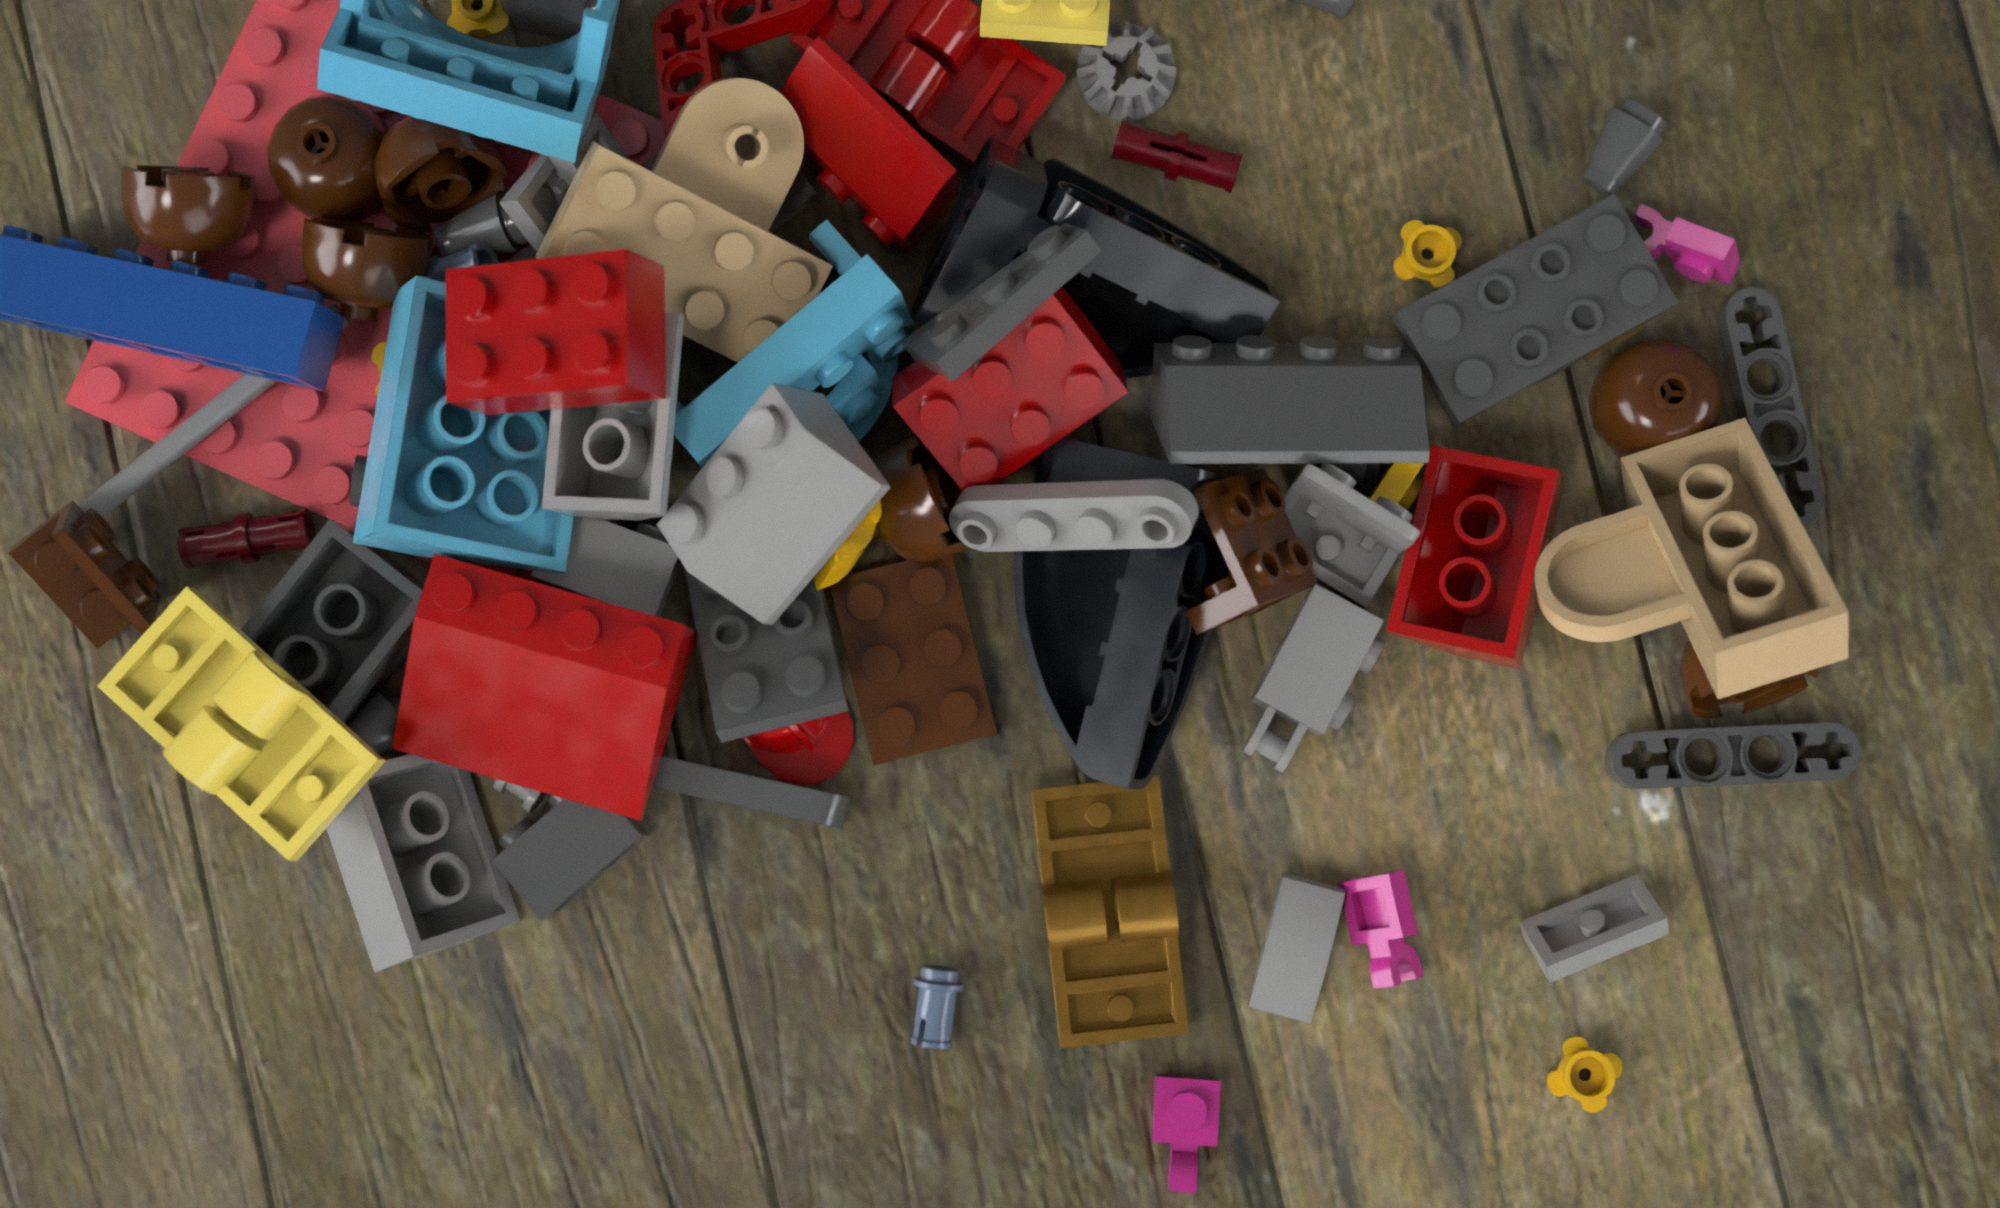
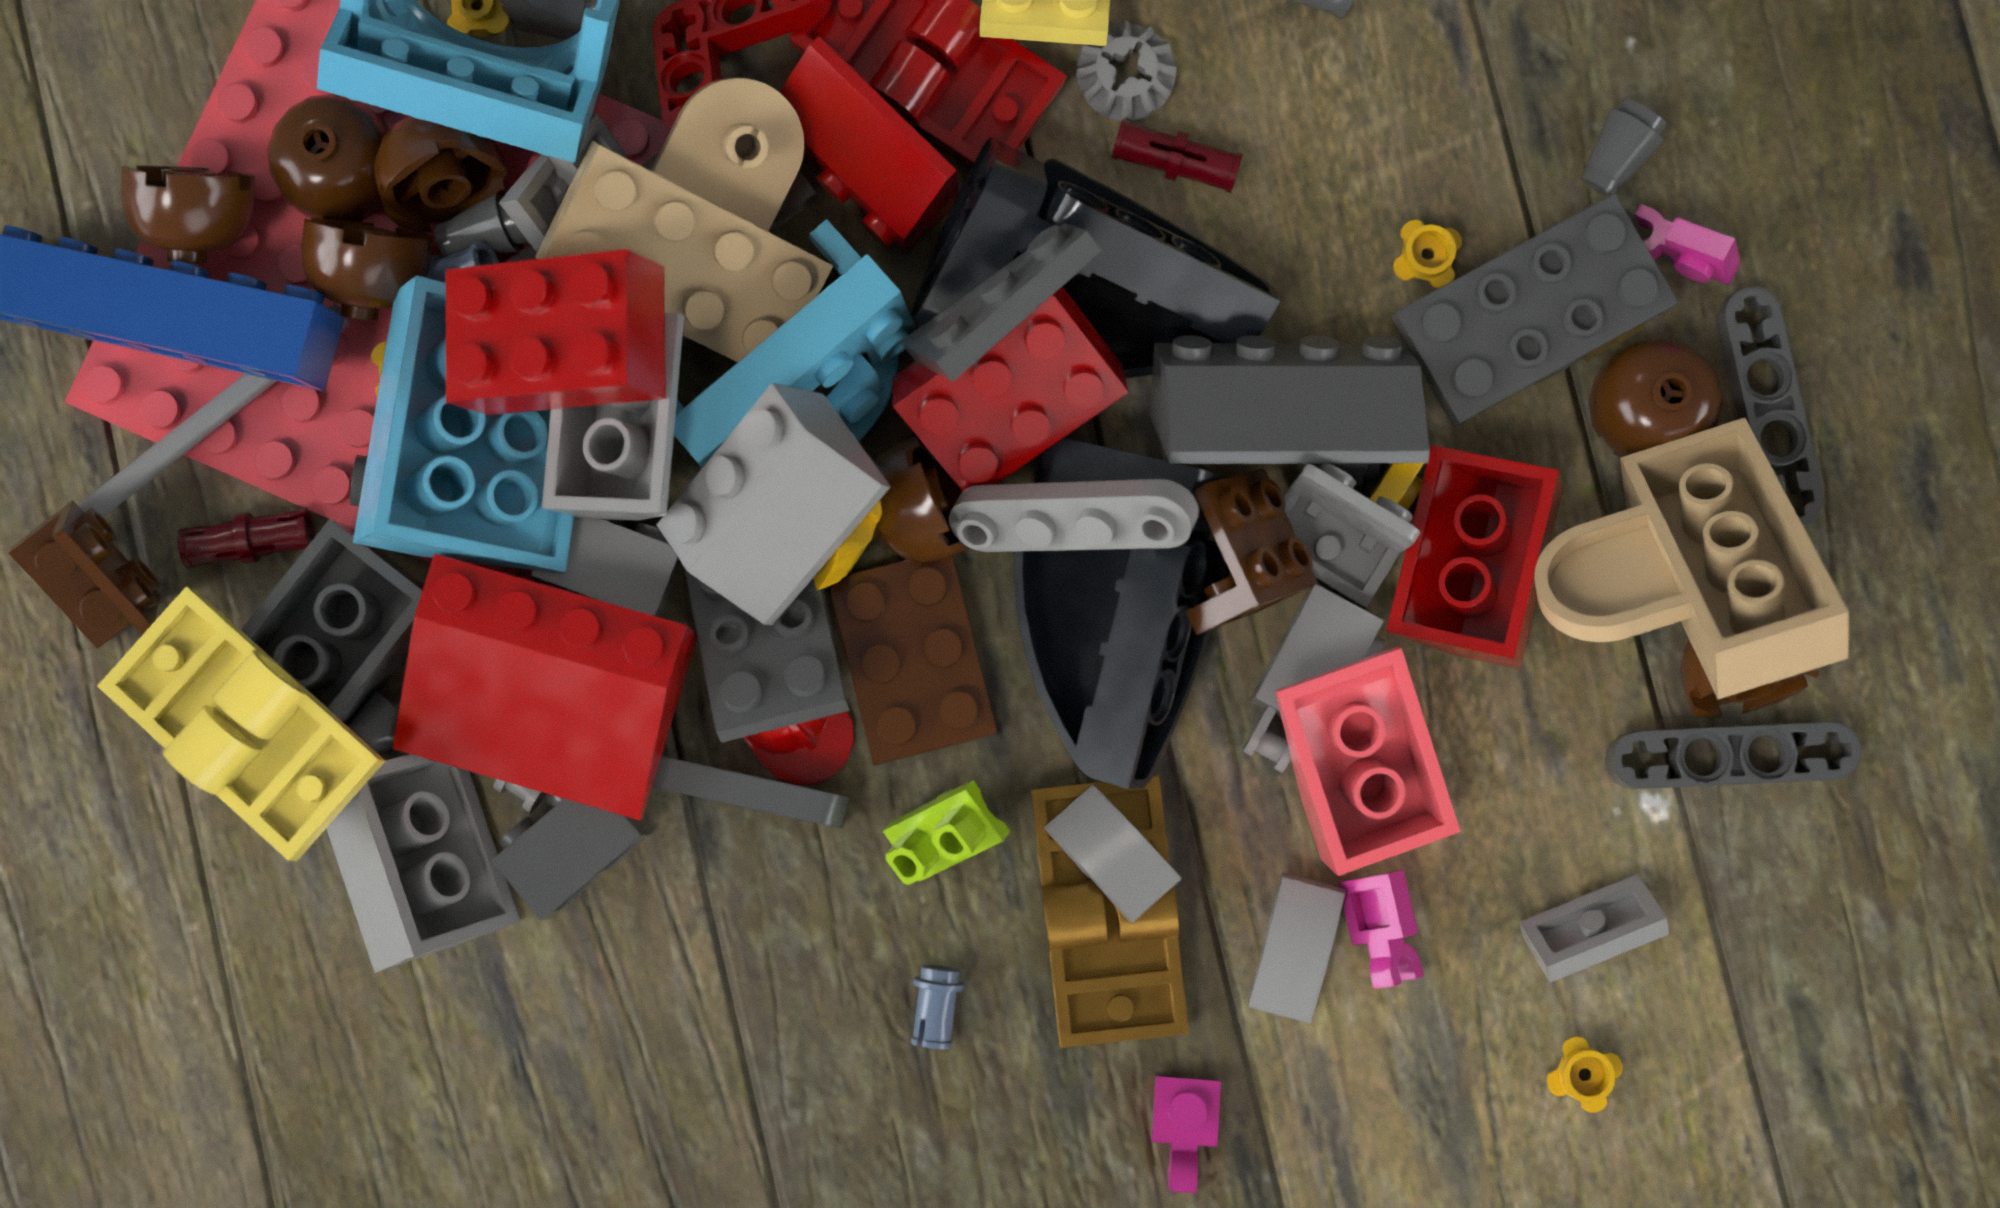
(942, 834): none -> lime hips
(1112, 853): none -> light grey slope
(1365, 762): none -> coral slope

